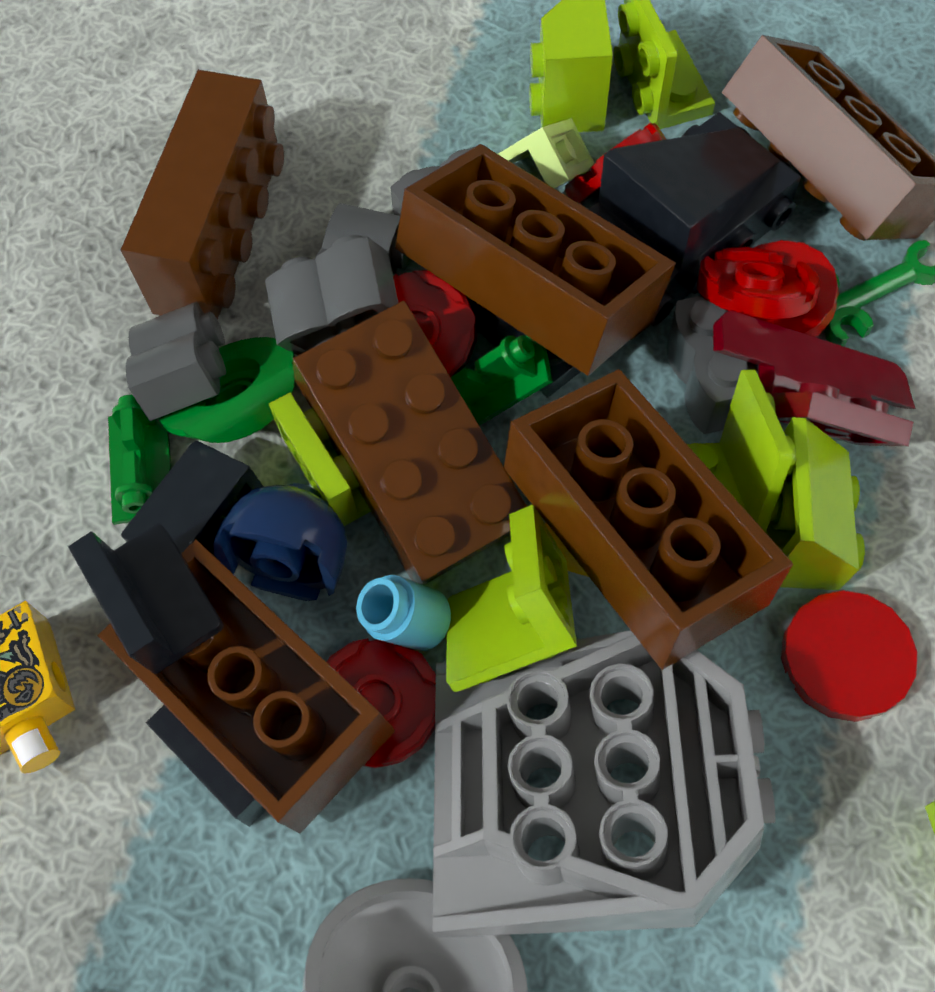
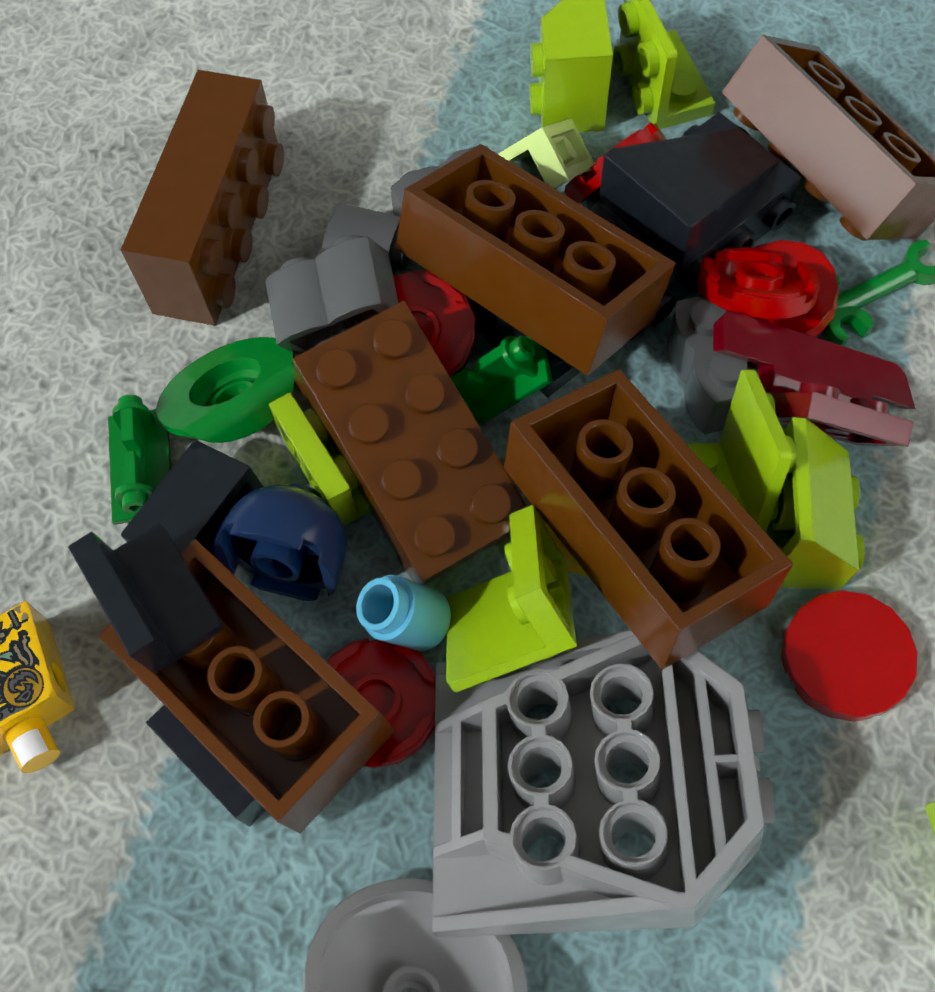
(175, 360): dark grey brick -> none

